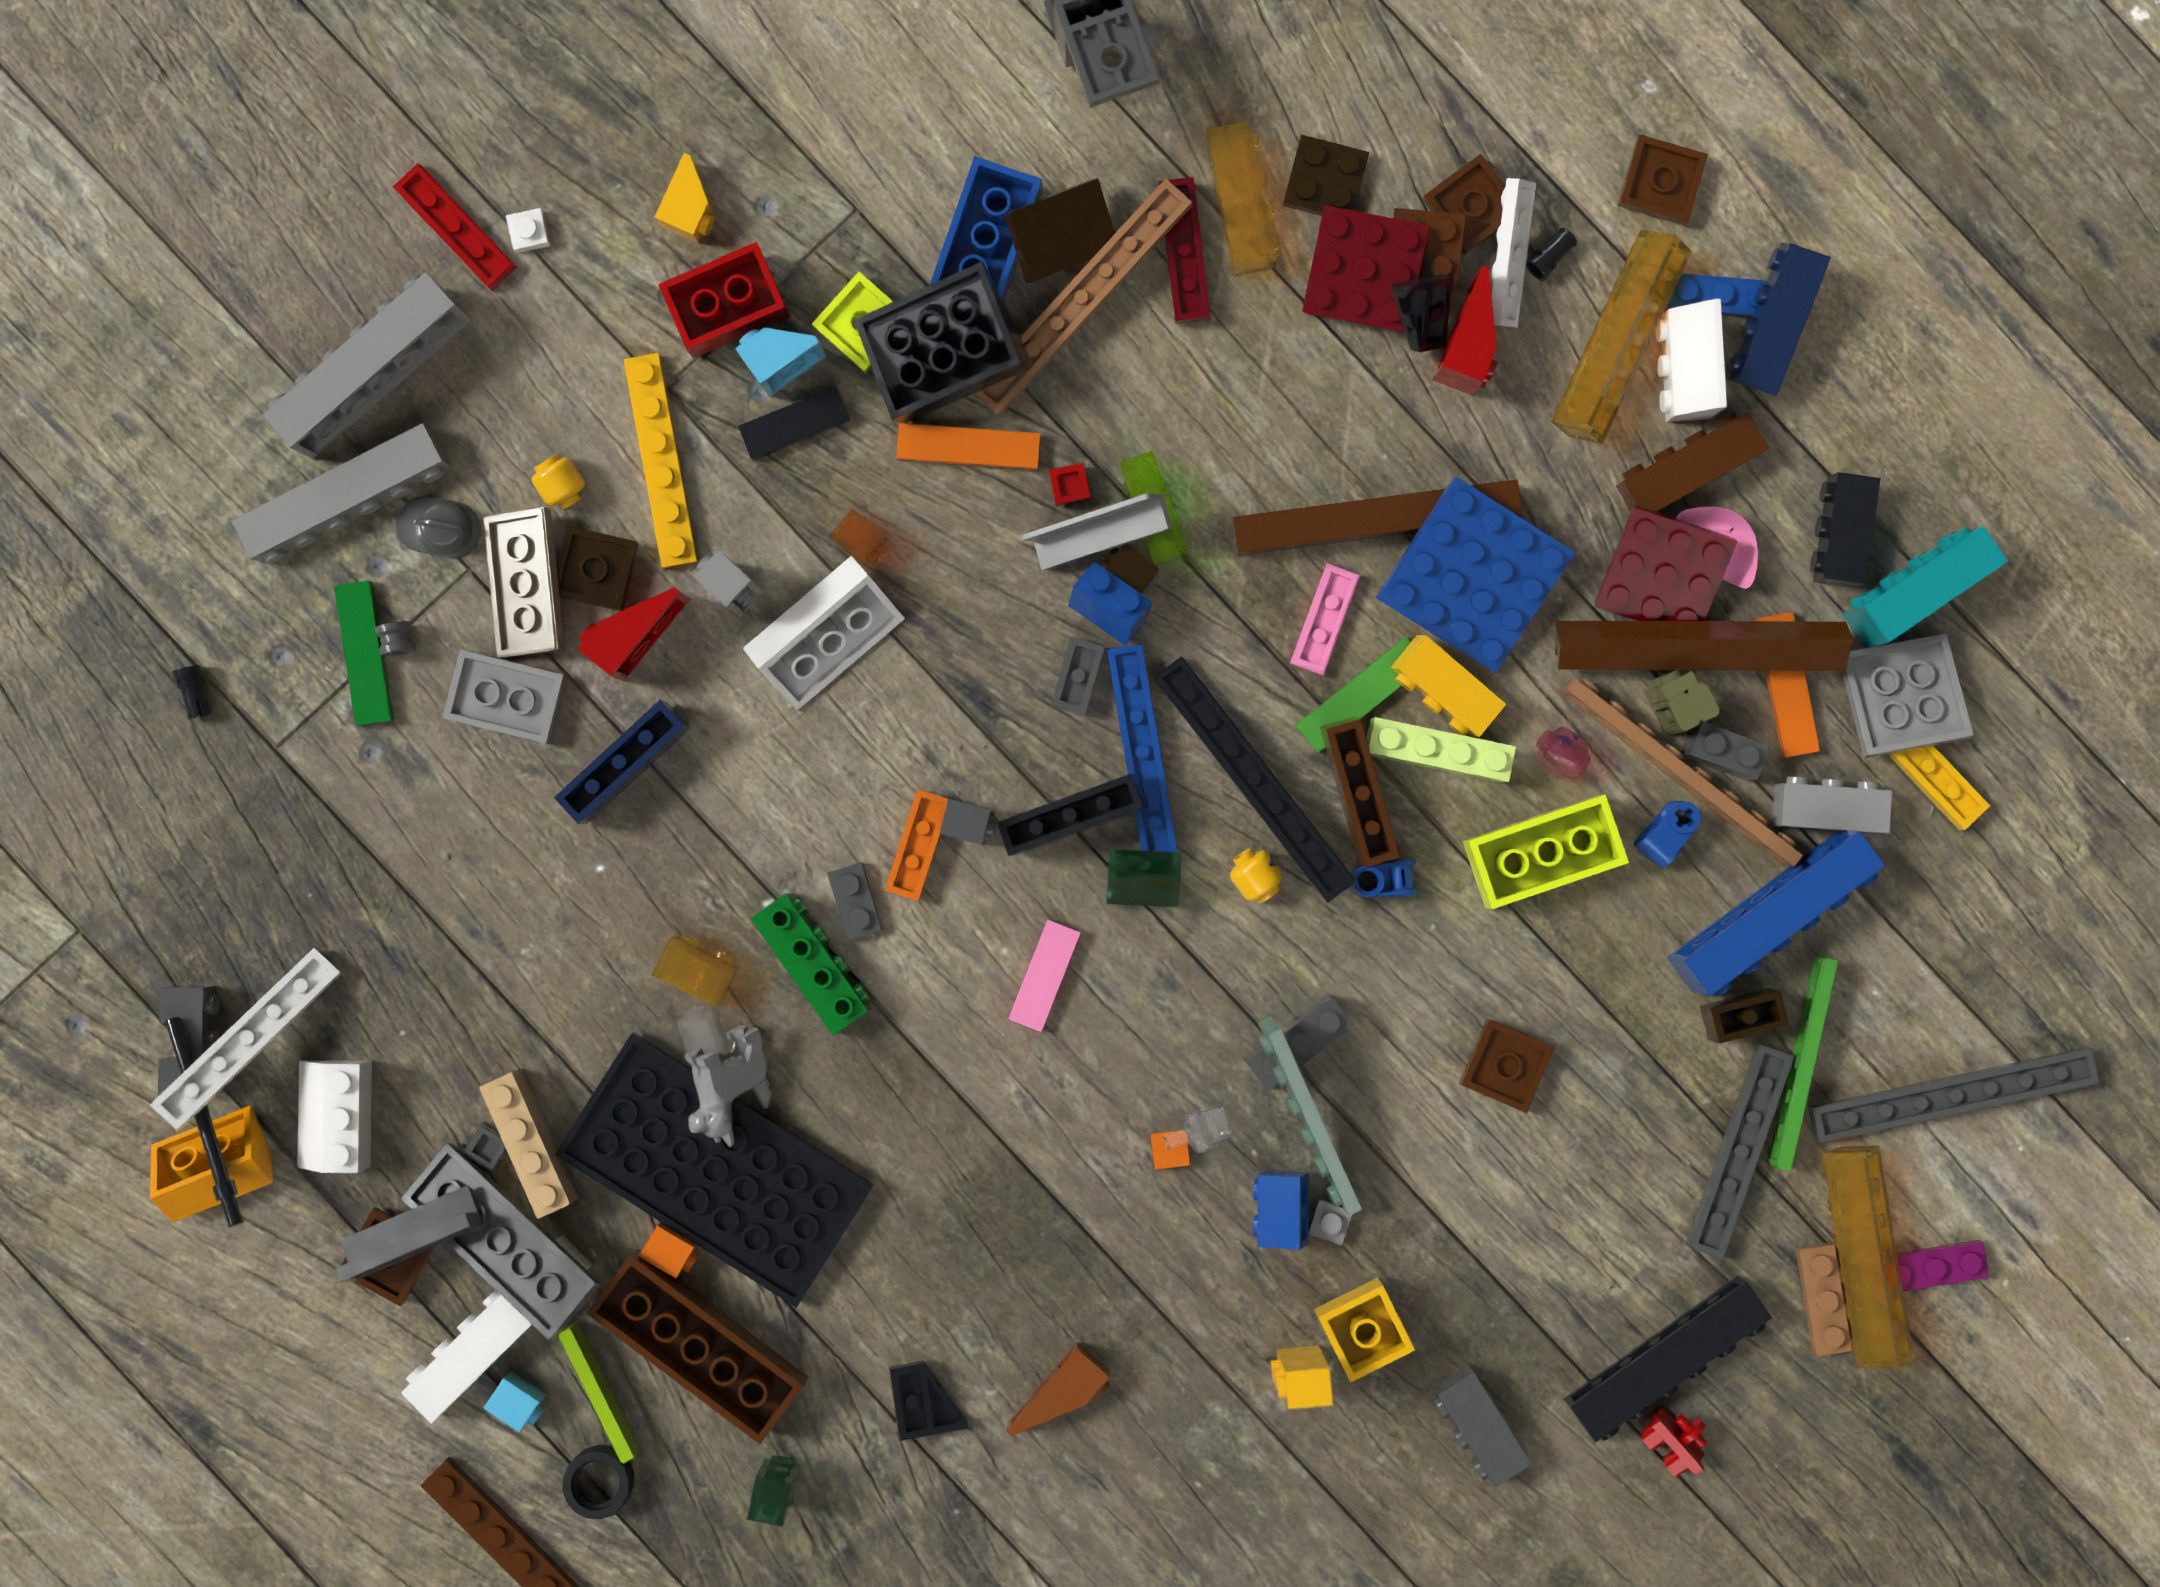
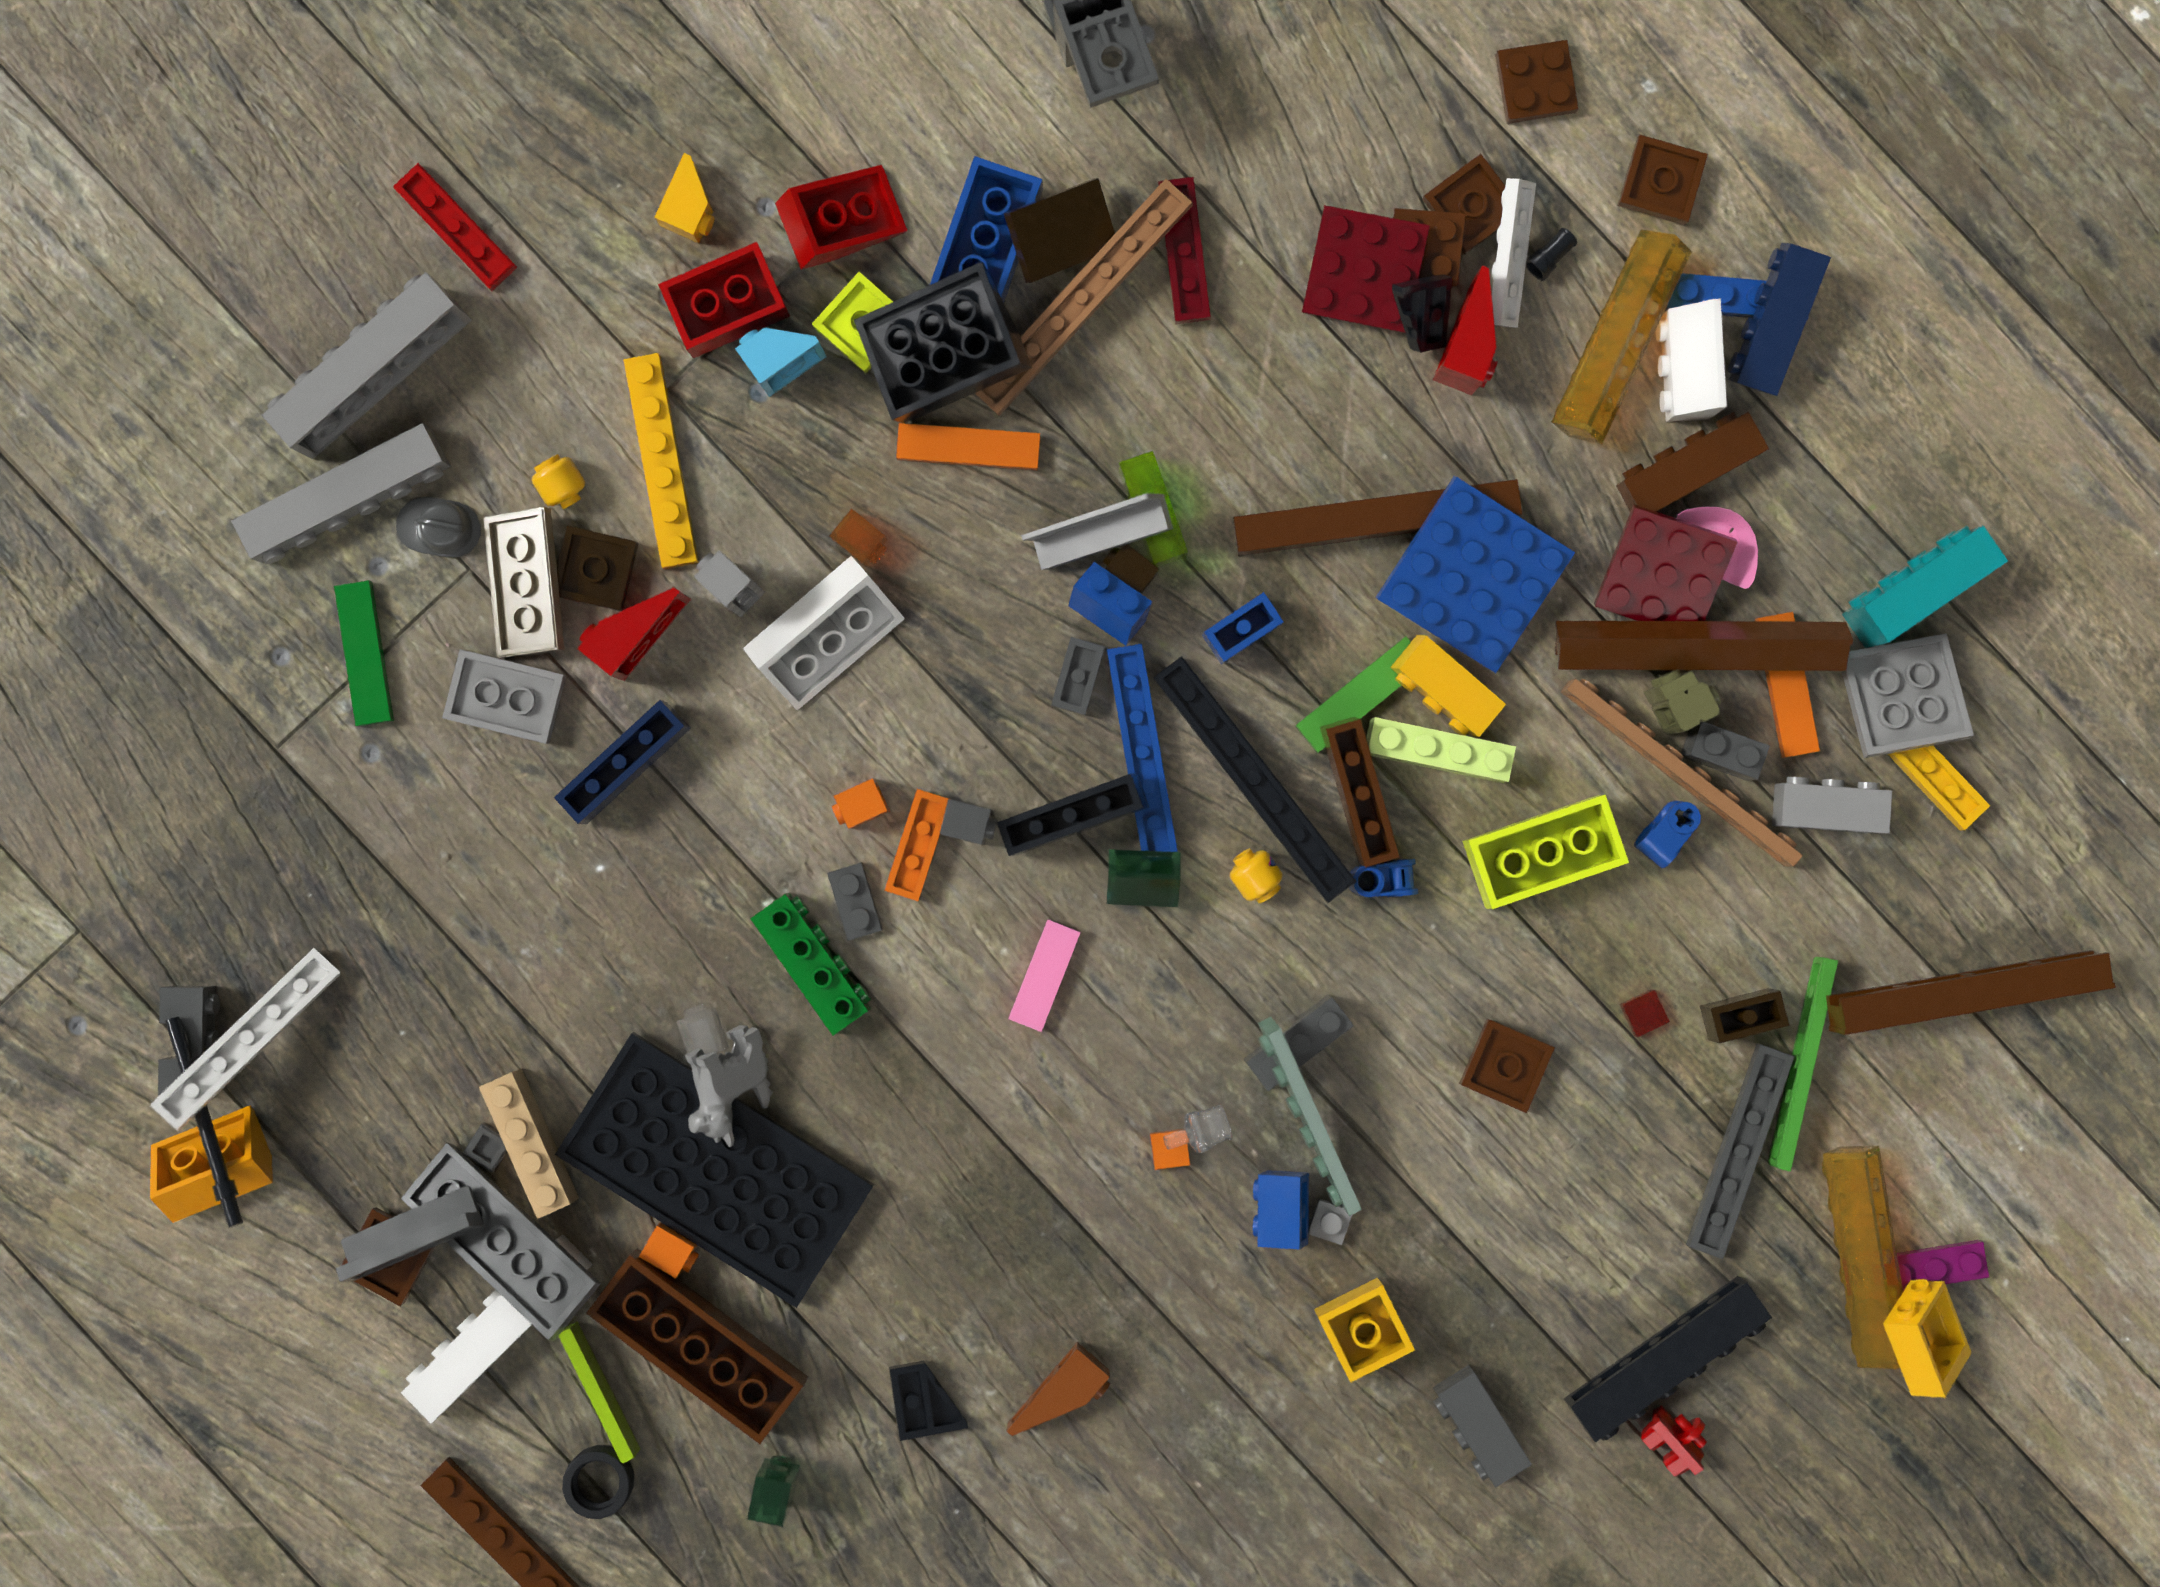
(190, 682): black pin -> none
(334, 1115): white slope -> none
(395, 638): dark grey wheel -> none
(516, 1402): medium azure brick -> none
(528, 230): white plate -> none
(696, 970): clear yellow brick -> none
(794, 423): black tile -> none
(840, 215): none -> red slope
(860, 804): none -> orange brick
(1069, 484): red plate -> none
(1241, 198): clear yellow brick -> none
(1242, 628): none -> blue brick
(1302, 1377): yellow brick -> none
(1324, 619): bright pink tile -> none
(1325, 176): dark brown plate -> none
(1536, 81): none -> reddish brown plate
(1562, 753): clear pink head -> none
(1644, 1013): none -> clear red plate
(1776, 912): blue brick -> none
(1823, 1299): medium nougat plate -> none
(1845, 529): black brick -> none
(1927, 1368): none -> yellow window
(1953, 1095): dark grey plate -> none
(1969, 992): none -> reddish brown tile

